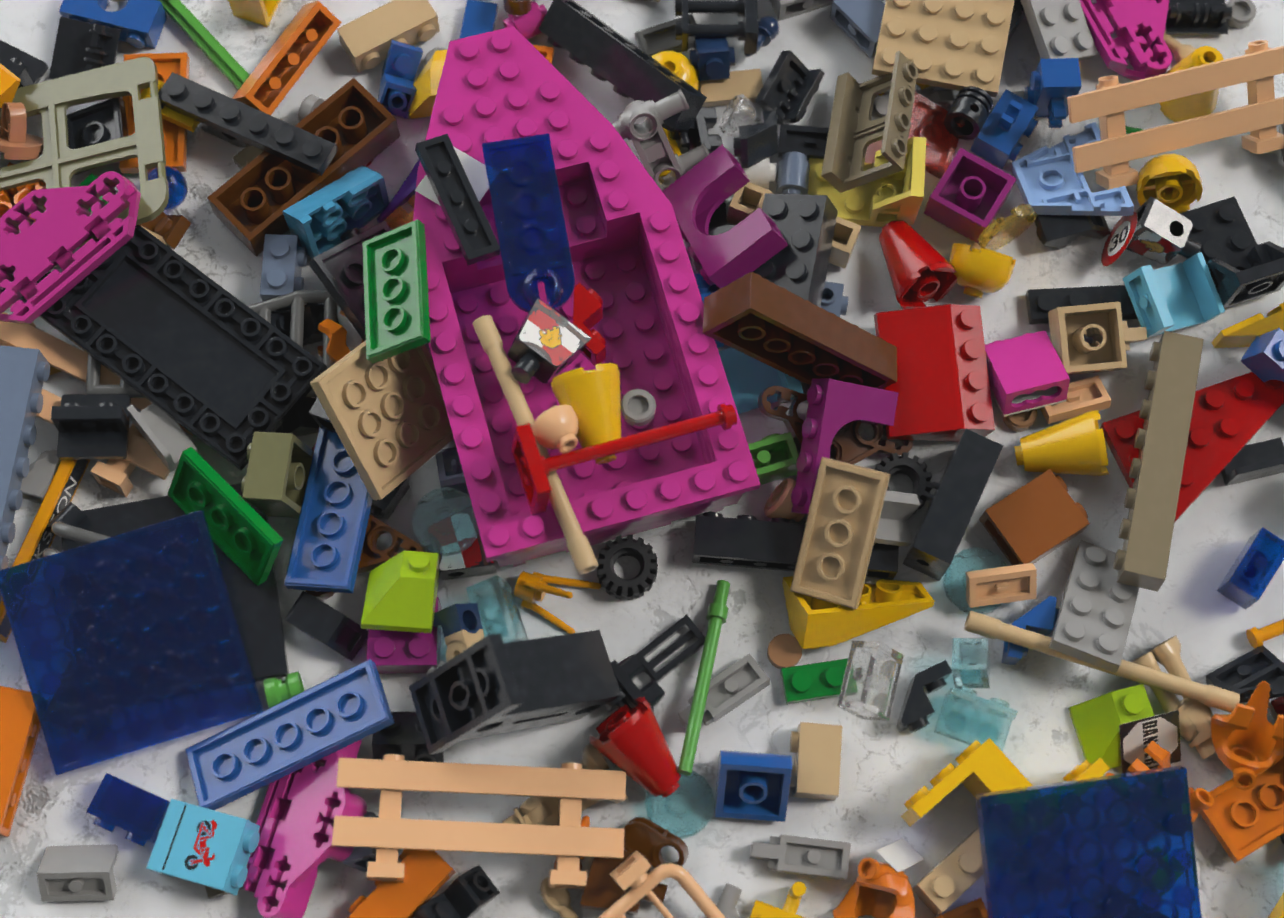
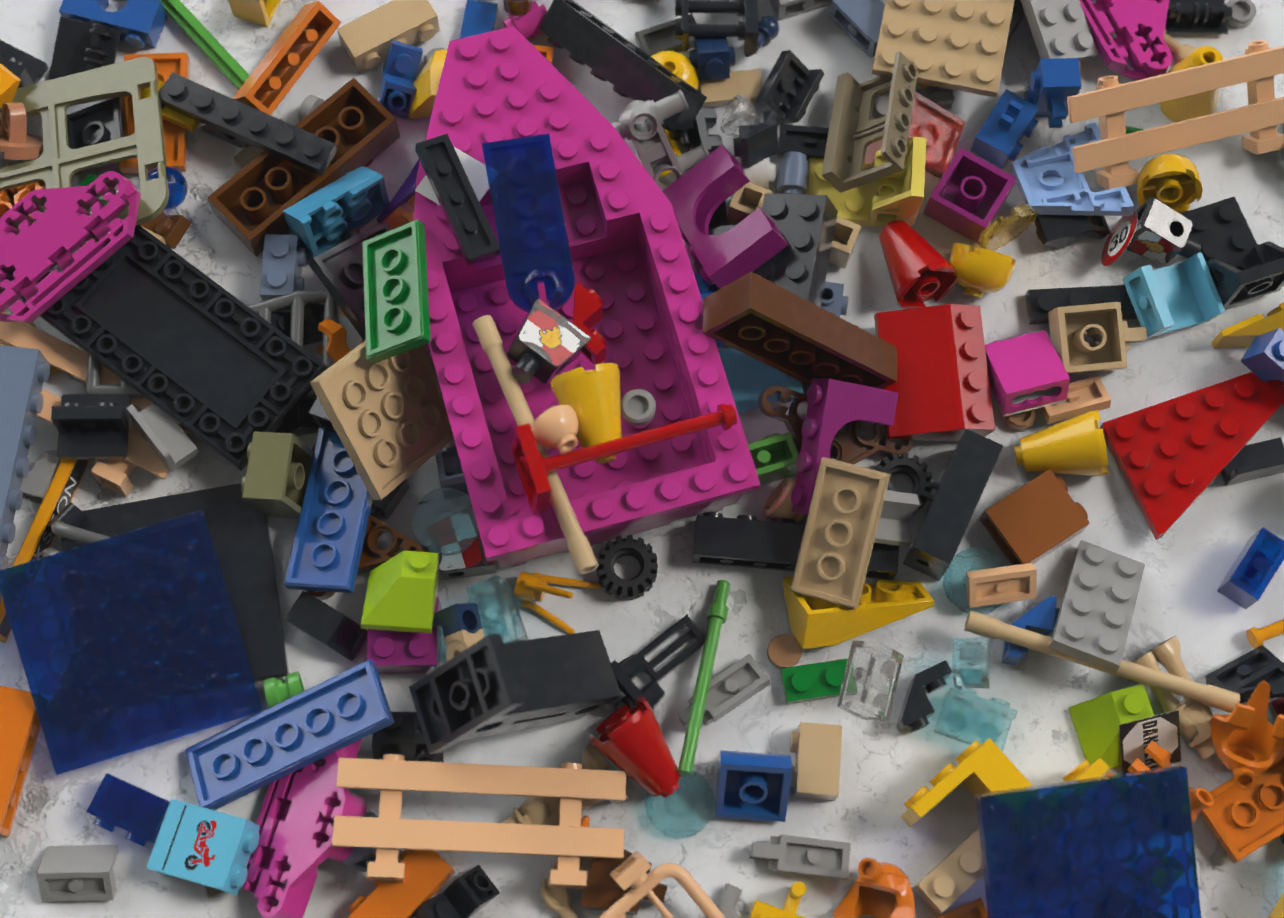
(230, 519): green tile -> none
(649, 840): reddish brown piece -> none
(900, 855): white sticker -> none
(970, 110): black piece -> none
(1159, 462): dark tan brick -> none

